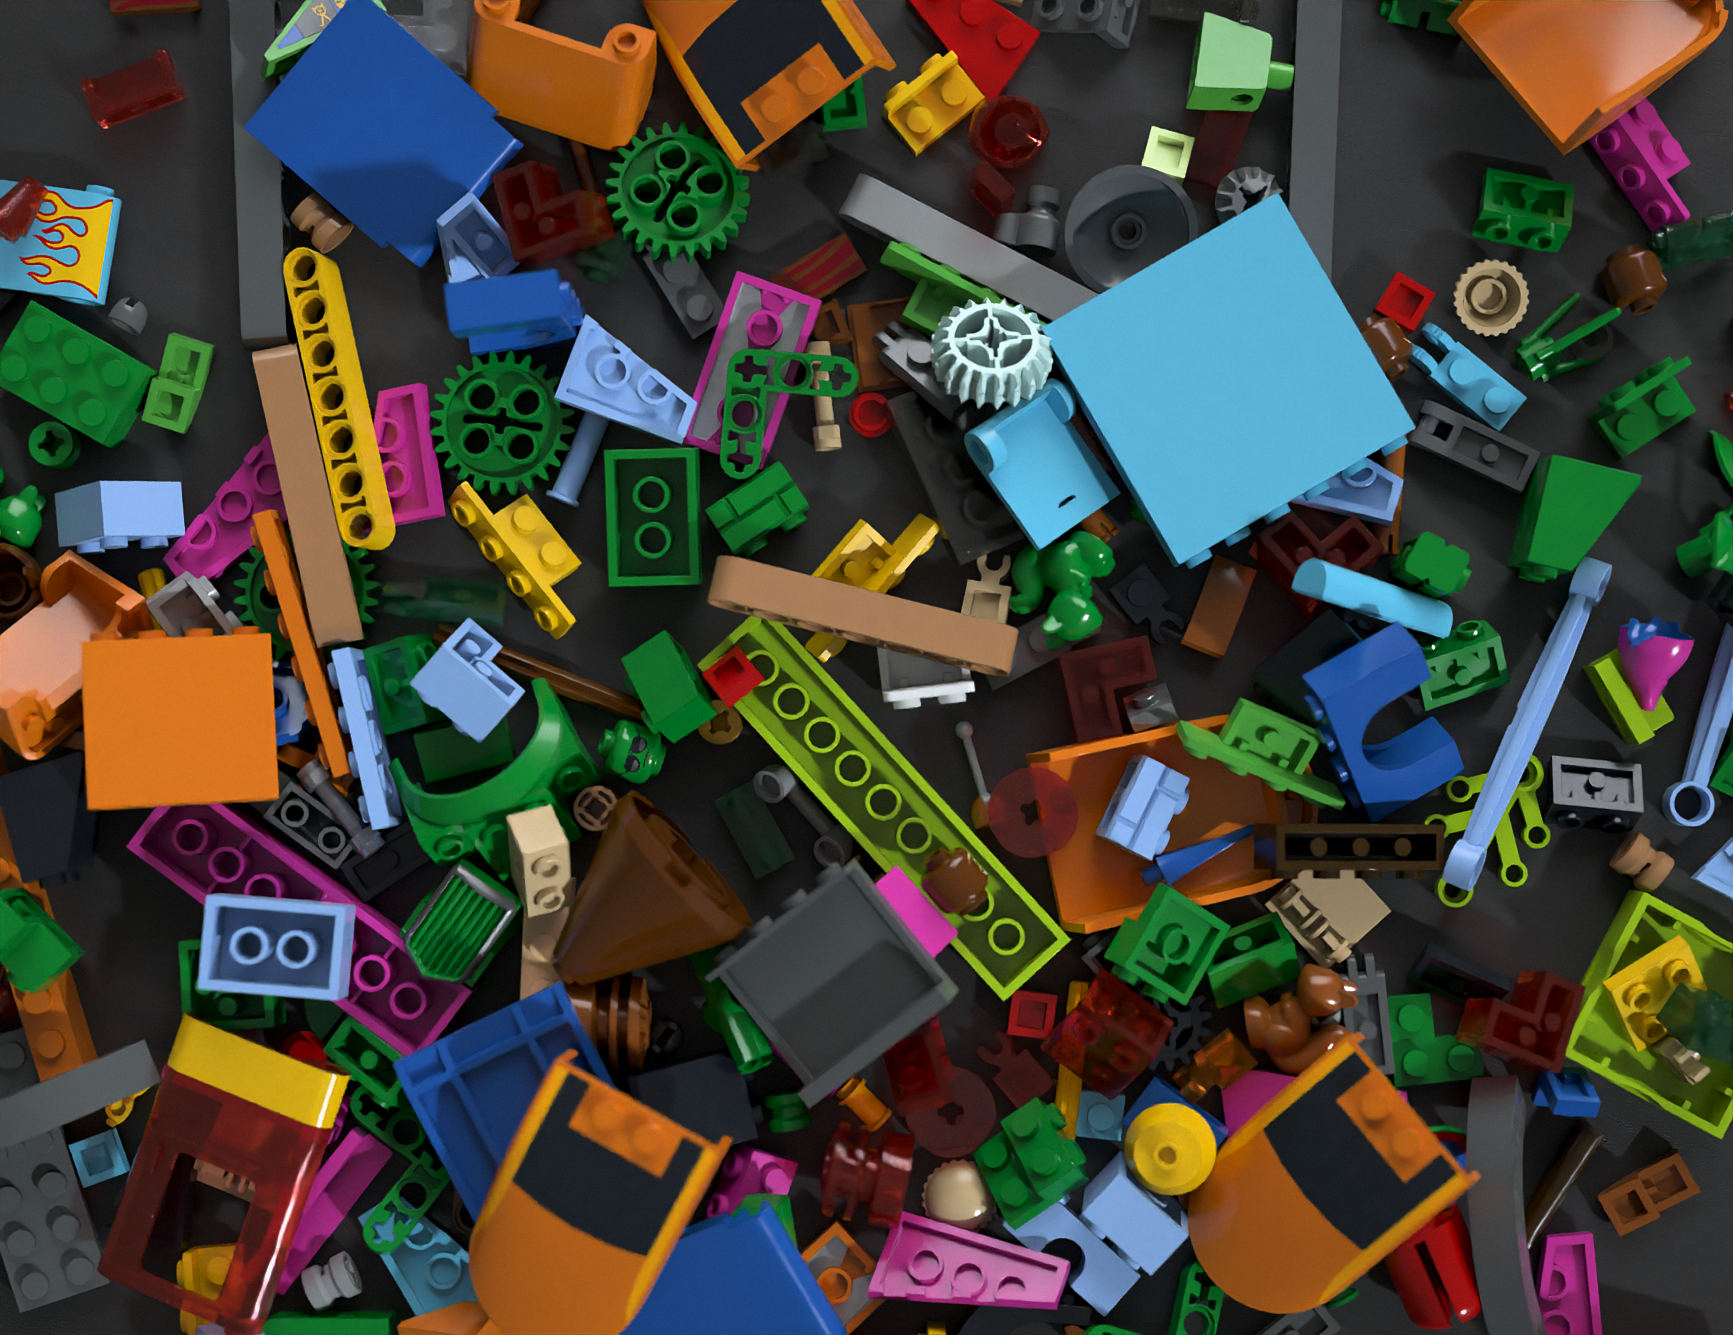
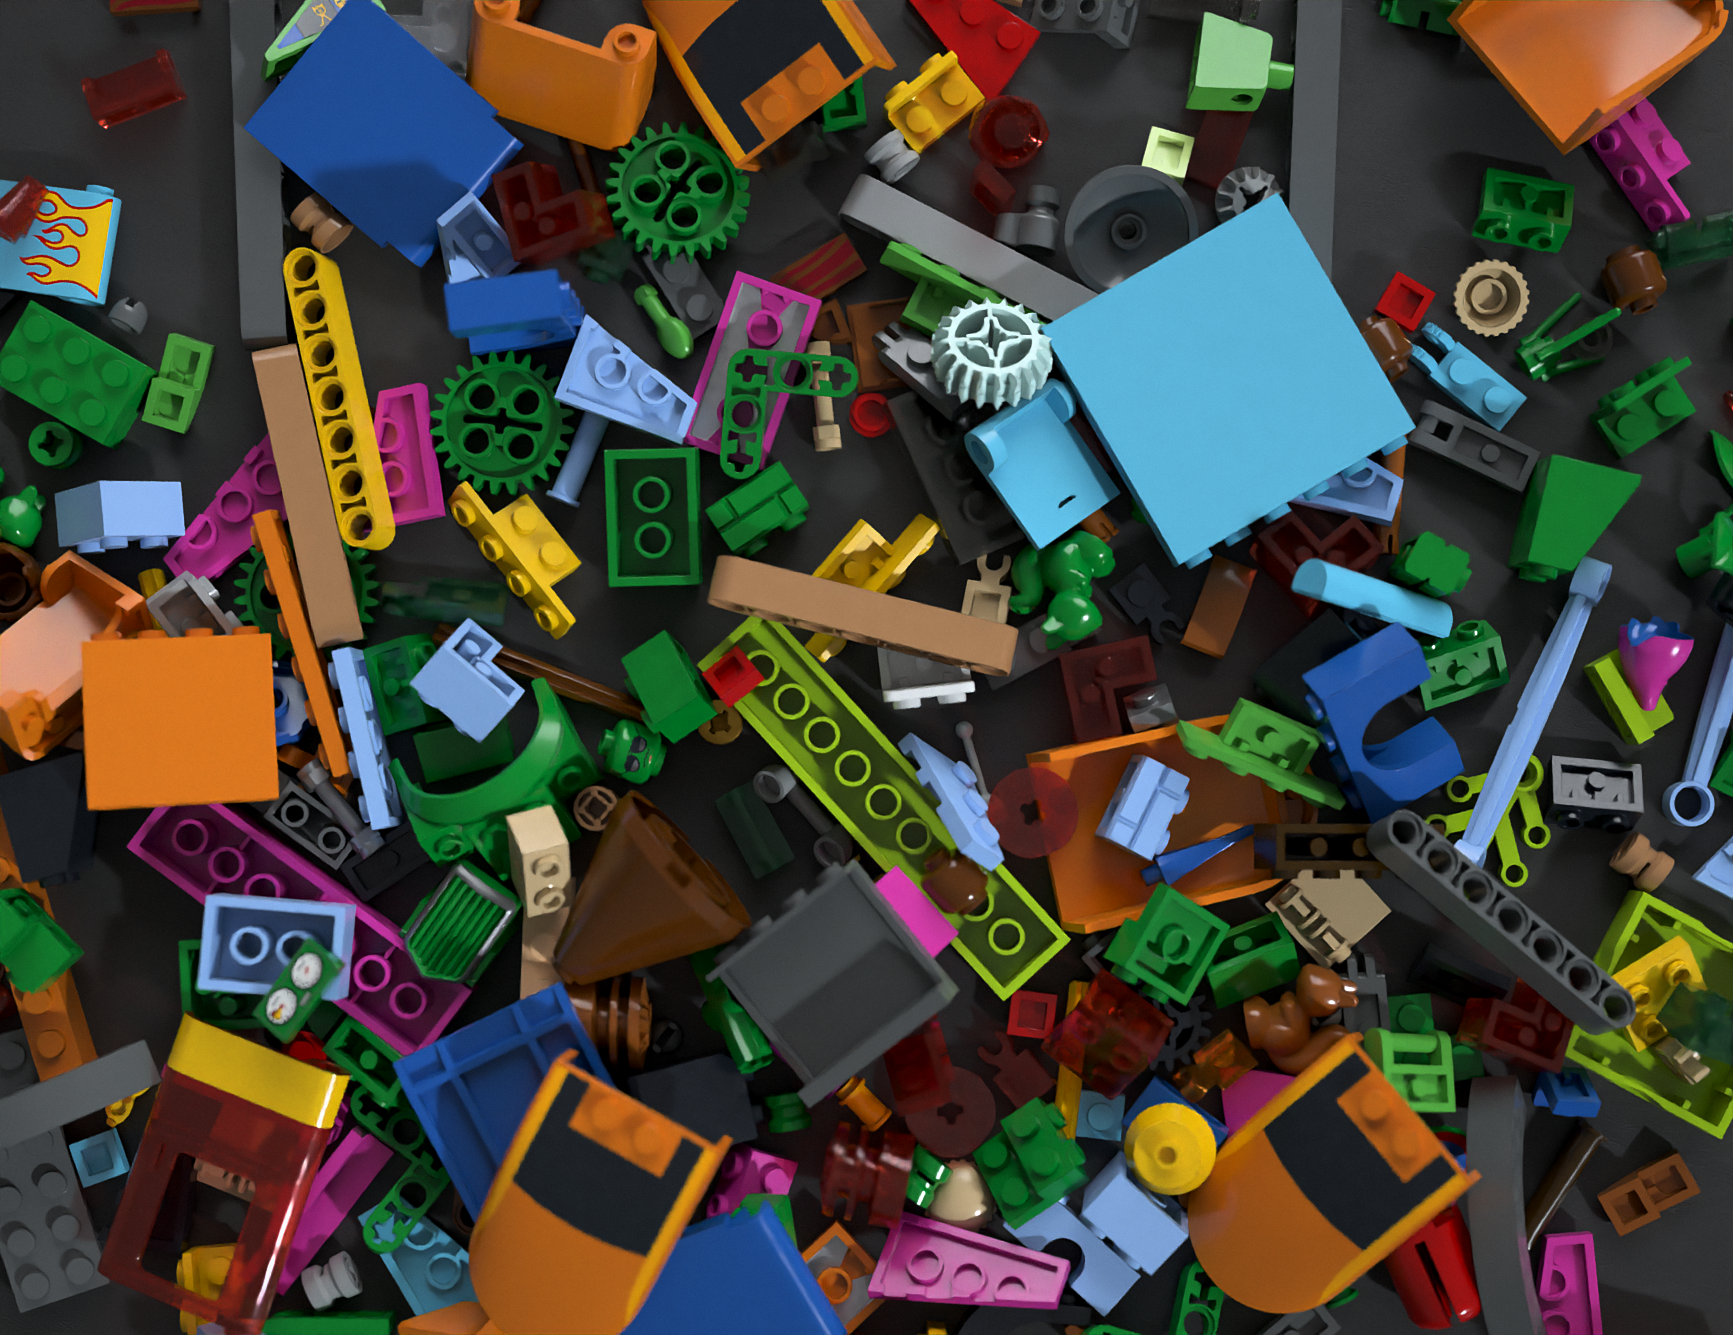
(298, 990): none -> slope
(671, 331): none -> bright green piece
(892, 157): none -> light grey wheel
(919, 1187): none -> green wheel
(961, 807): none -> light blue wing
(1421, 1086): none -> bright green plate
(1521, 926): none -> dark grey beam

